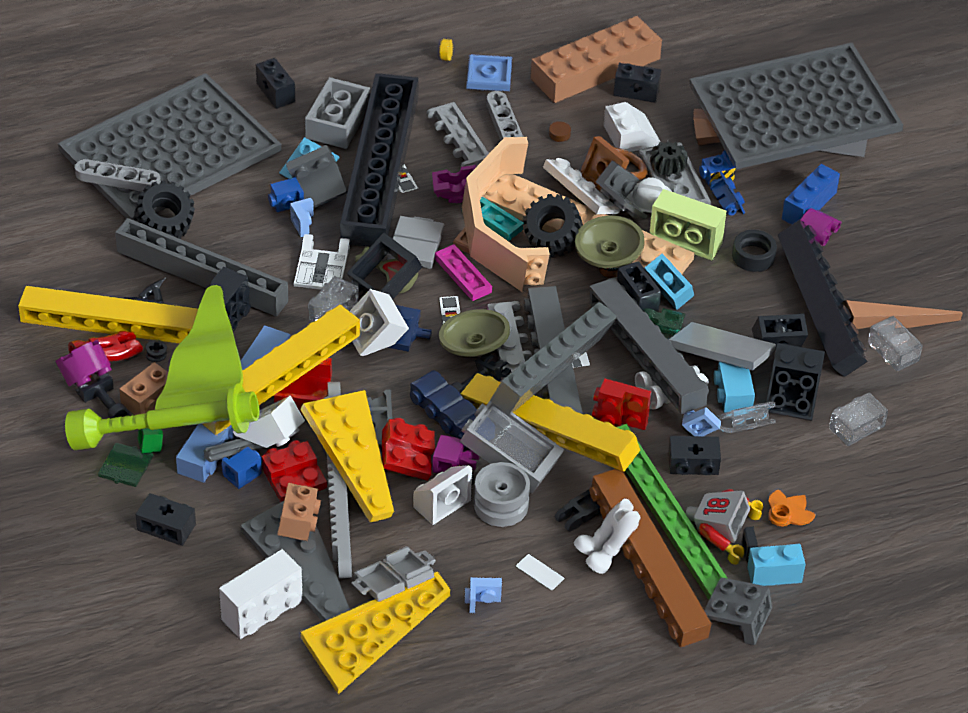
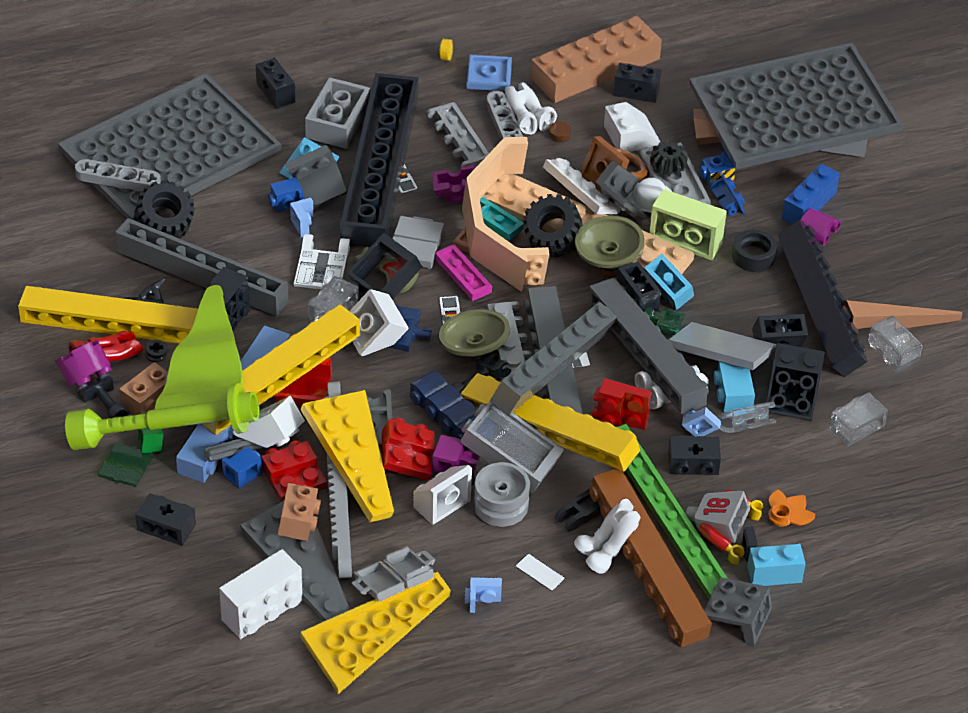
(536, 117): none -> white piece

